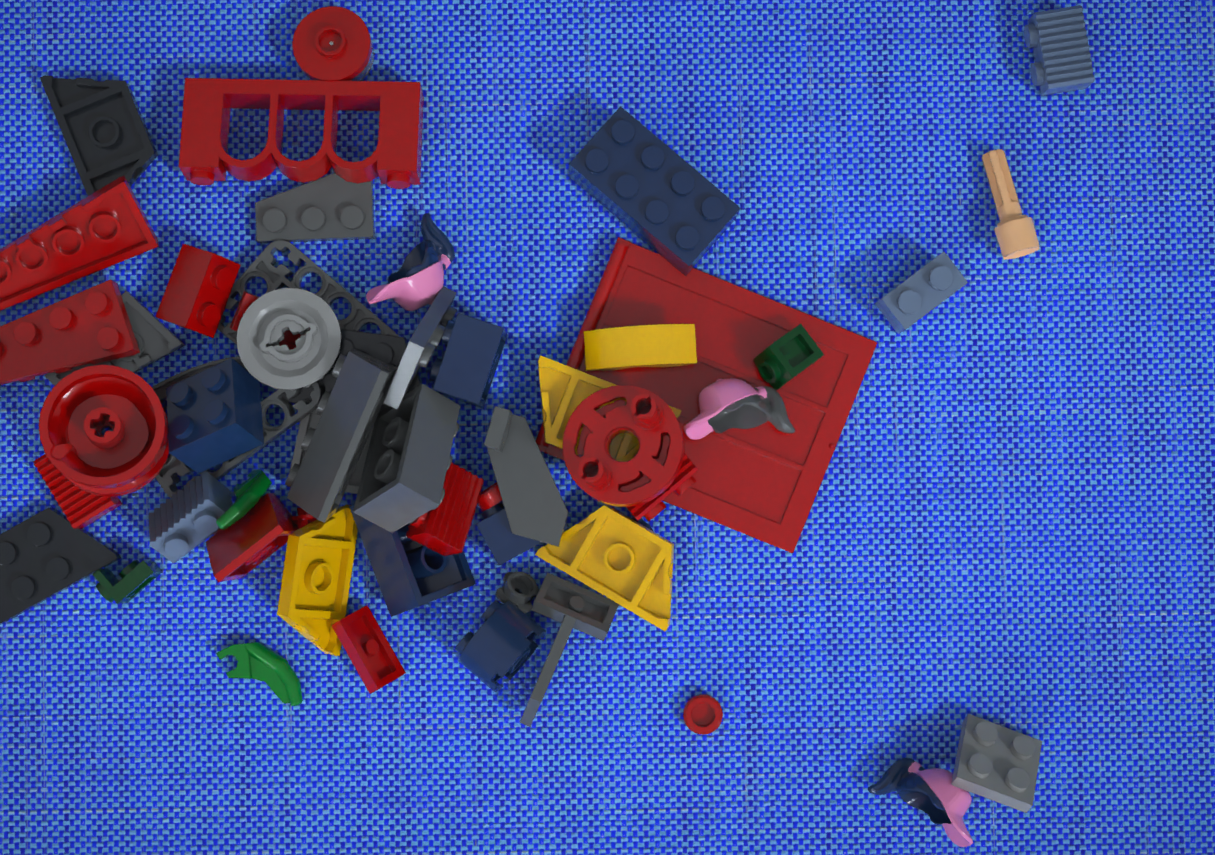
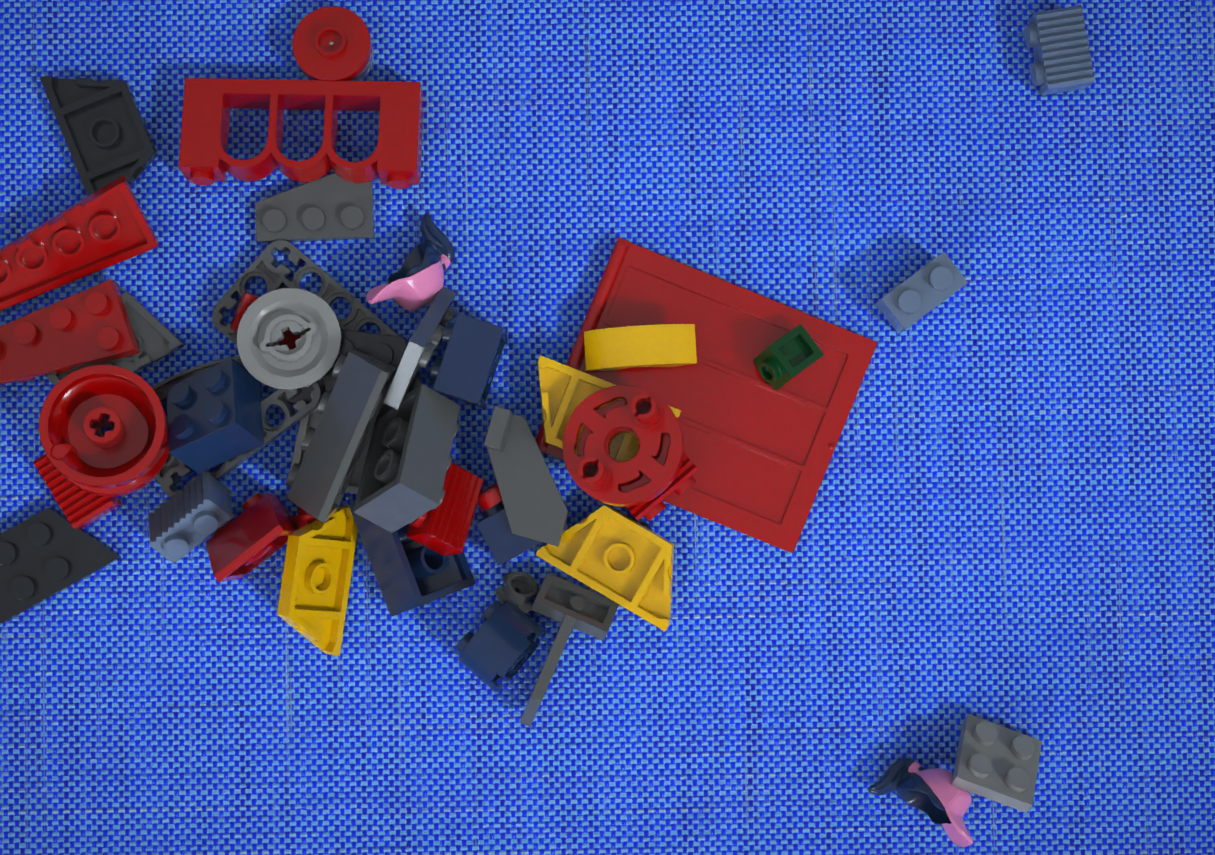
(134, 580): dark green bracket -> none
(198, 290): red brick -> none
(247, 496): green piece -> none
(265, 665): green piece -> none
(368, 649): red plate -> none
(653, 191): dark blue brick -> none
(702, 714): red tile -> none
(737, 405): hair -> none
(1014, 231): light nougat piece -> none

